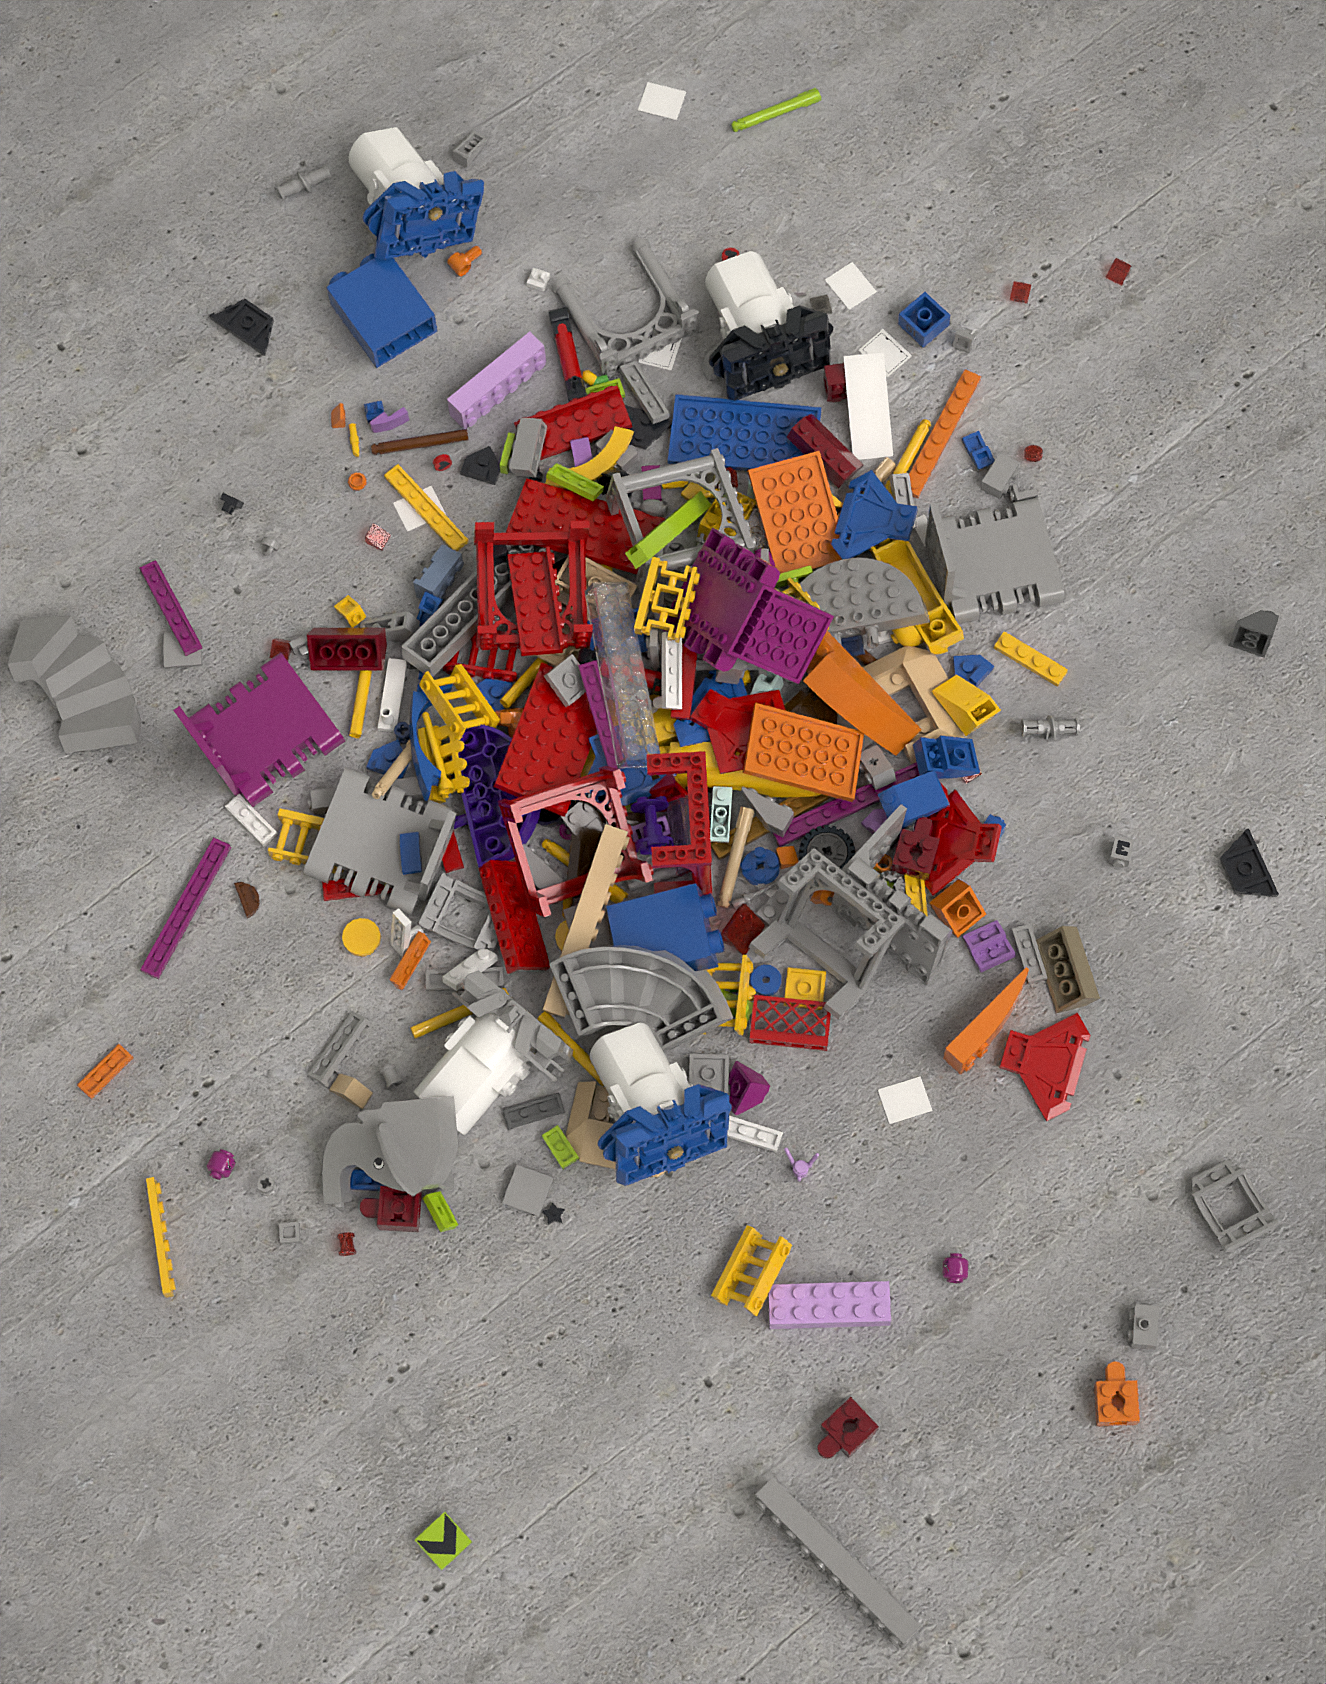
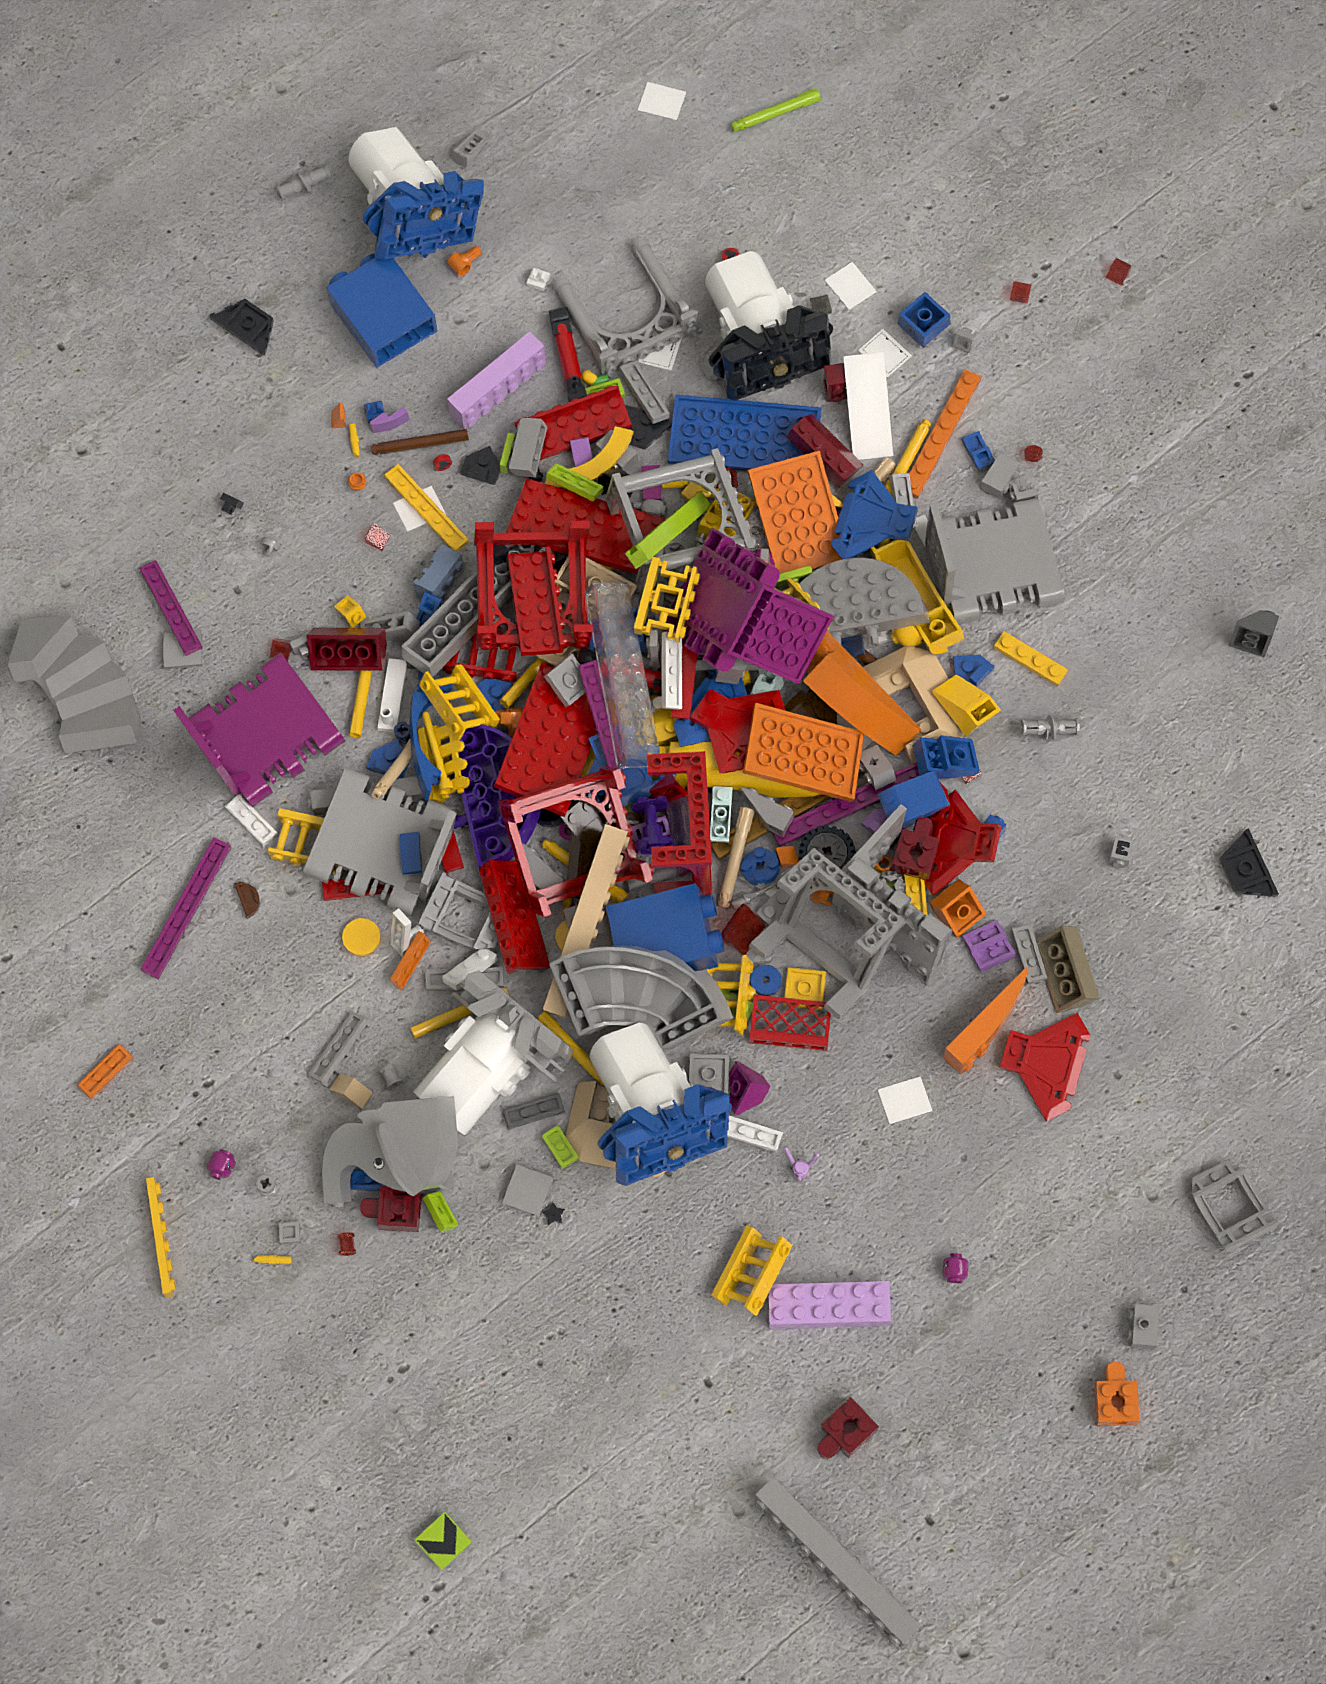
(273, 1259): none -> yellow piece

